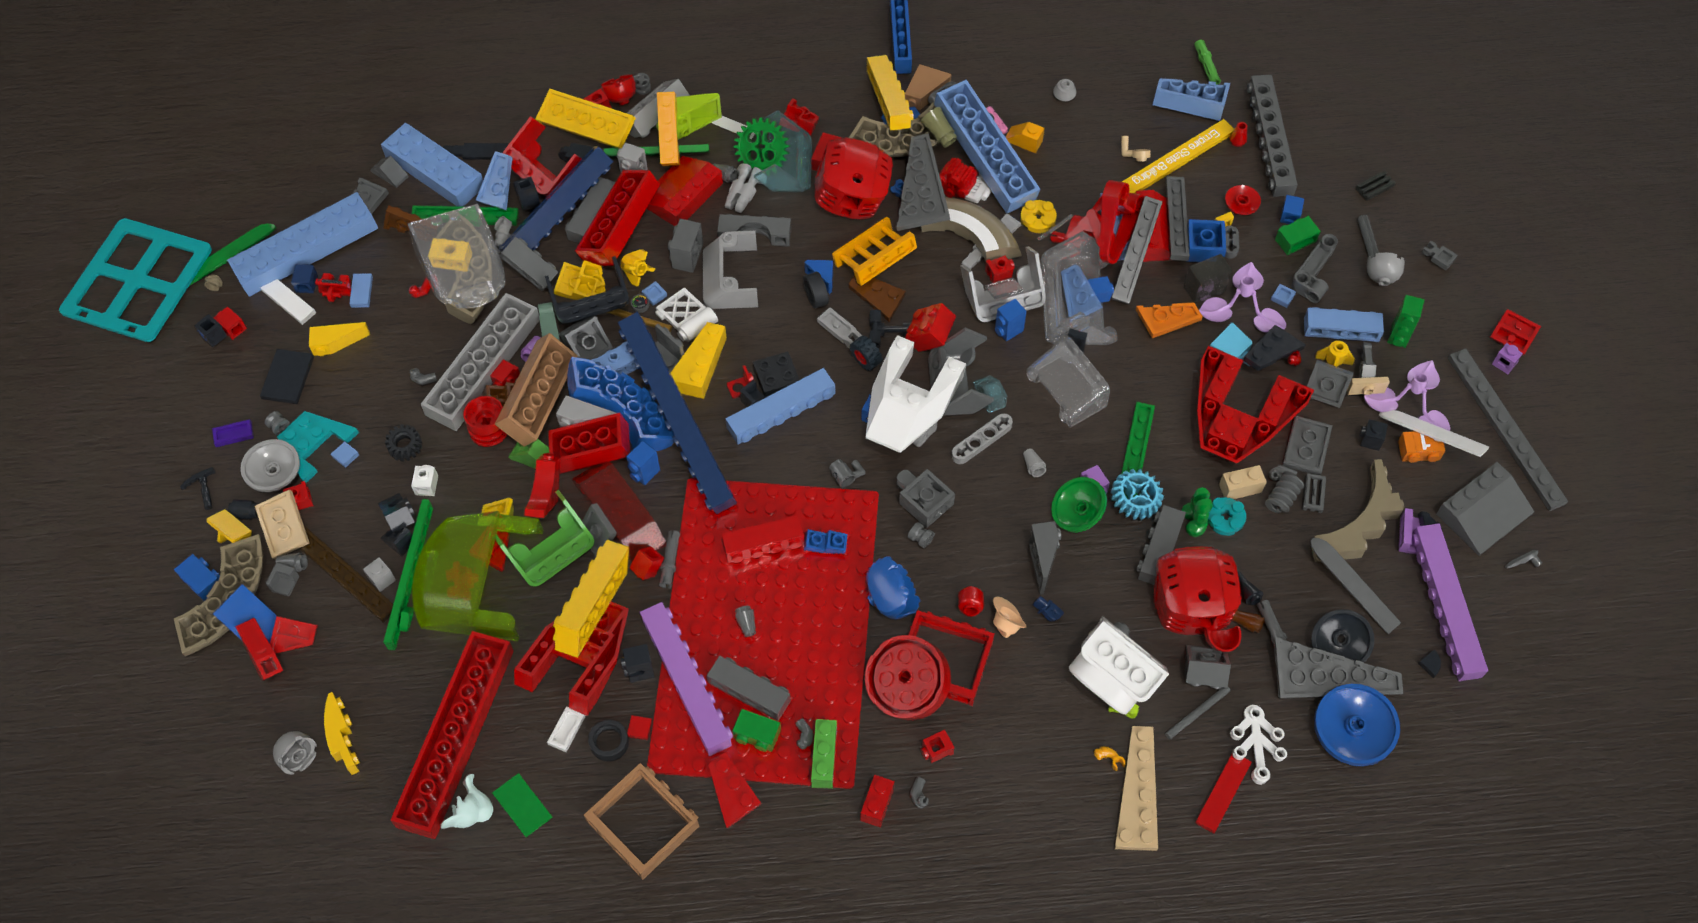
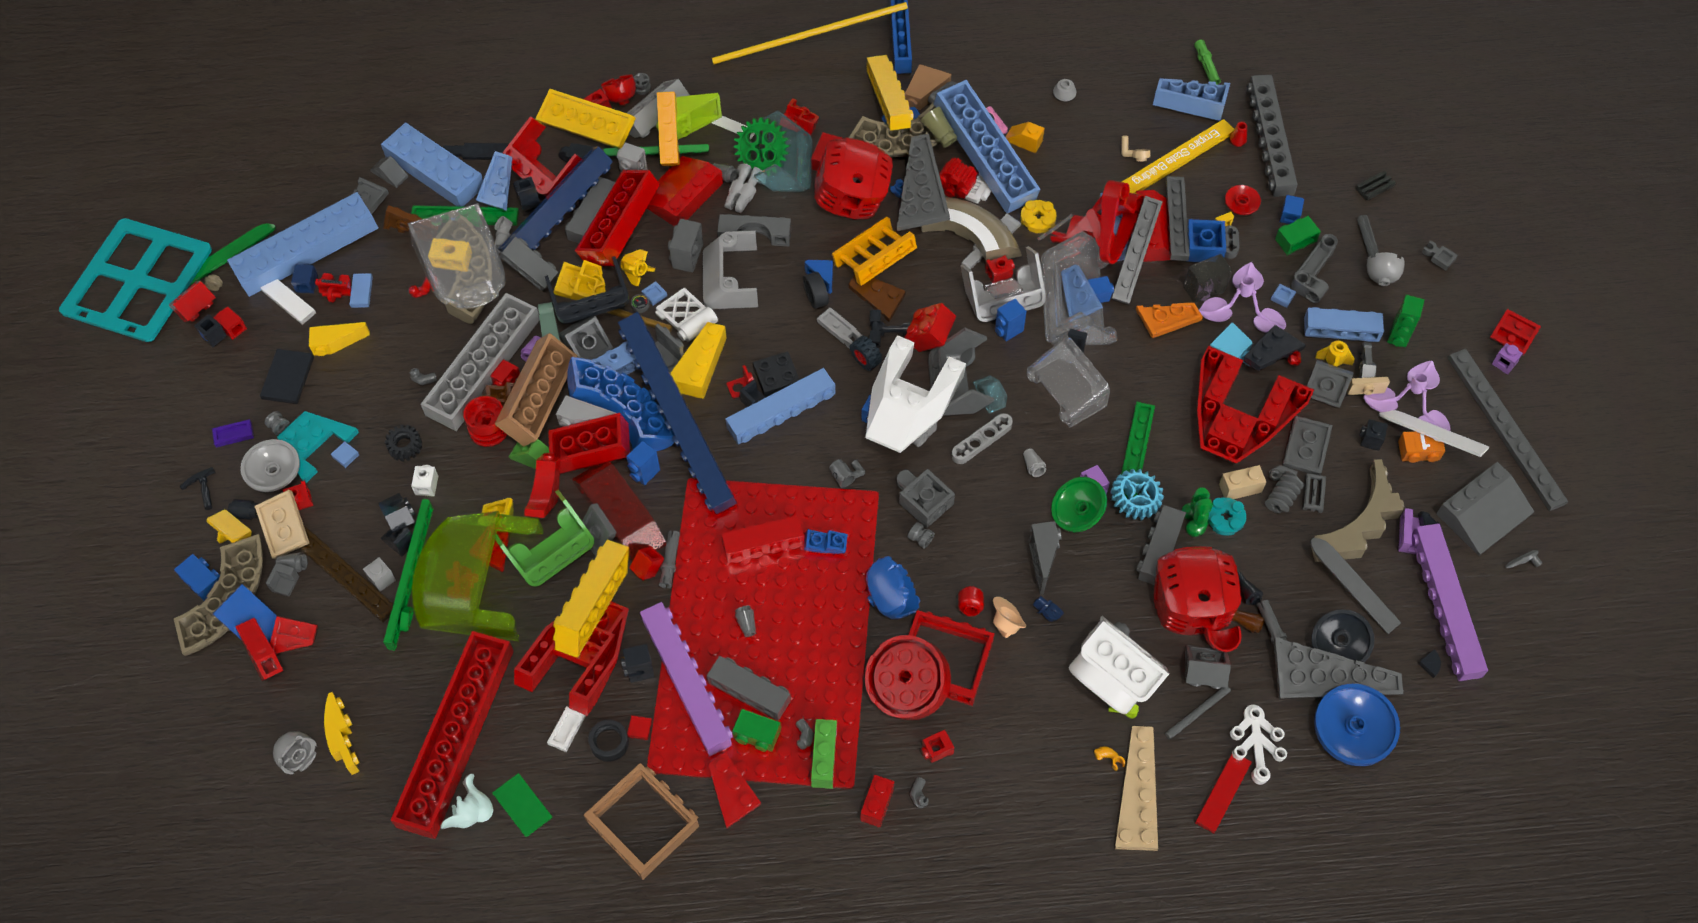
(192, 301): none -> red brick
(812, 32): none -> yellow piece

